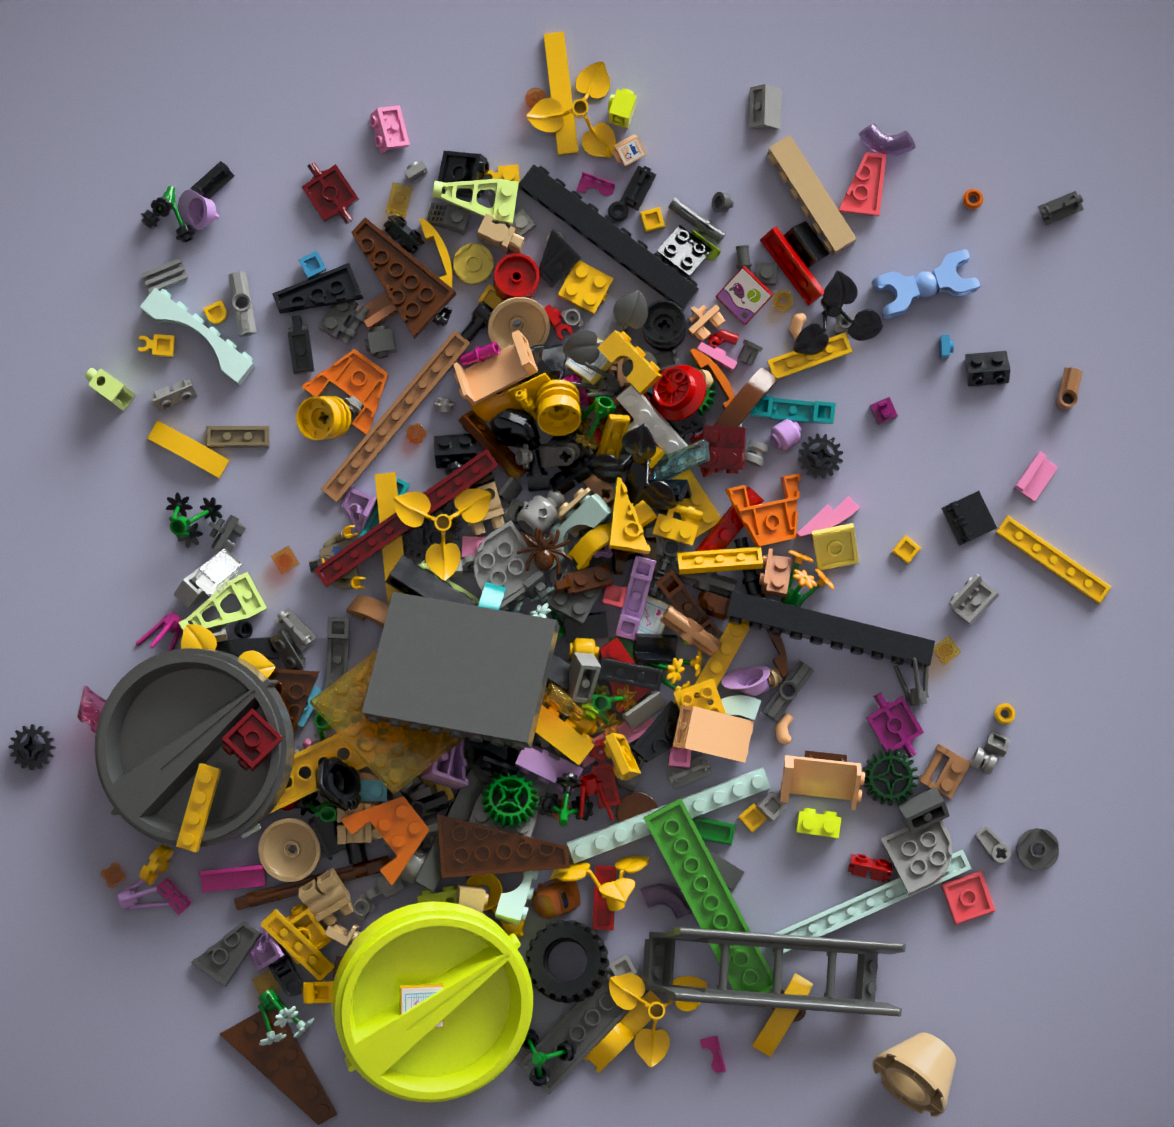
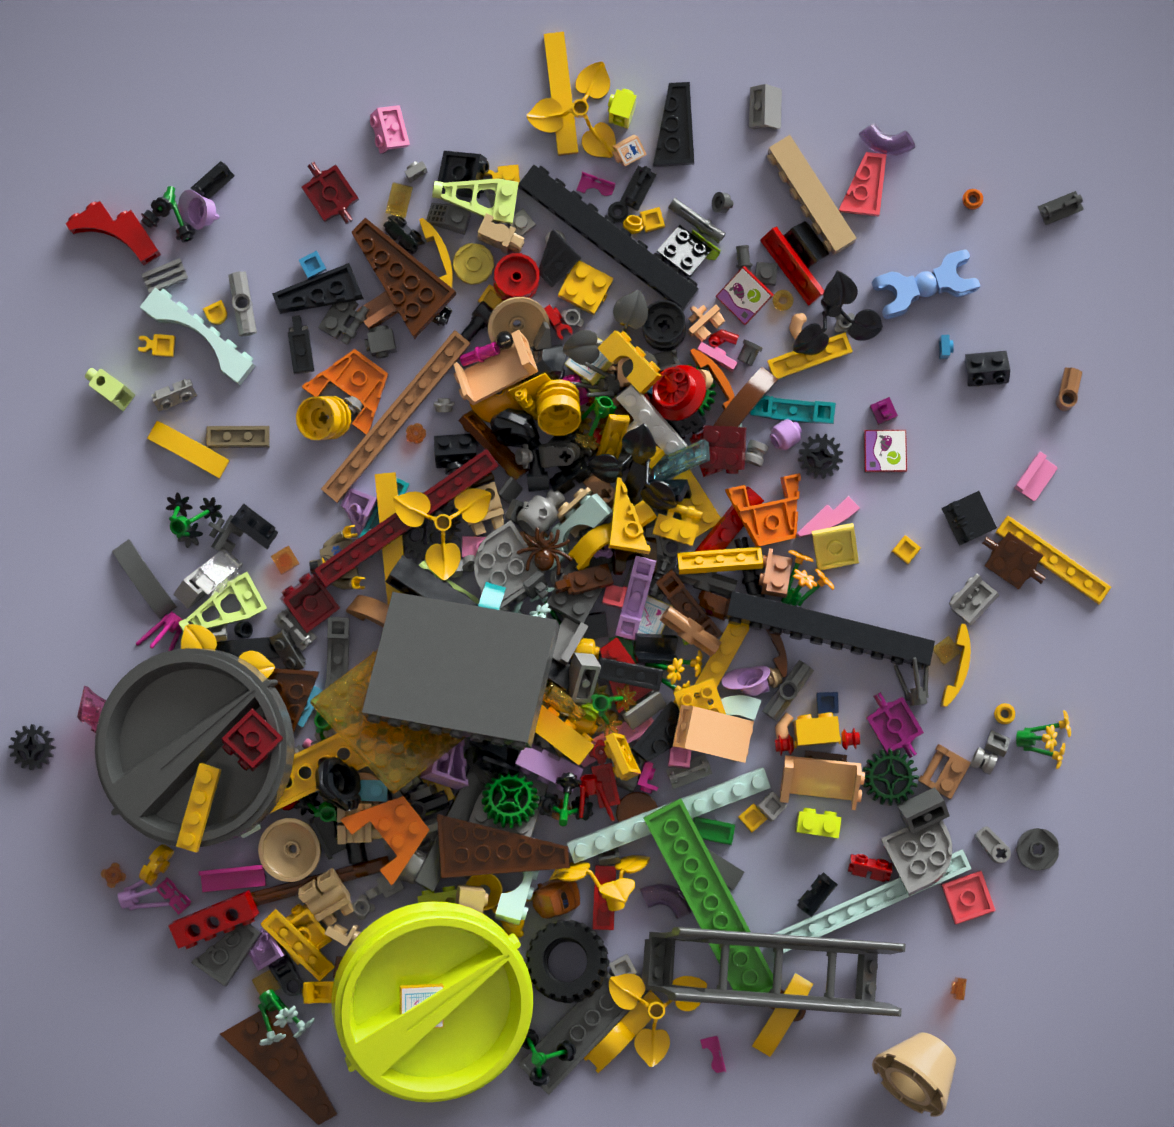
(124, 228): none -> red arch
(144, 579): none -> dark grey slope
(242, 903): none -> red brick
(254, 526): none -> black hinge
(309, 602): none -> dark red plate
(503, 337): none -> black hinge
(531, 94): clear orange tile -> none
(543, 337): none -> dark grey slope
(568, 640): none -> light grey panel
(609, 857): none -> dark grey plate
(633, 224): none -> yellow plate
(647, 774): none -> dark pink bracket
(676, 131): none -> black wing
(813, 899): none -> black hinge
(816, 732): none -> yellow brick
(827, 702): none -> dark blue plate
(885, 451): none -> tile
(958, 988): none -> clear orange plate
(962, 640): none -> yellow slope
(1013, 560): none -> reddish brown plate
(1026, 739): none -> plant

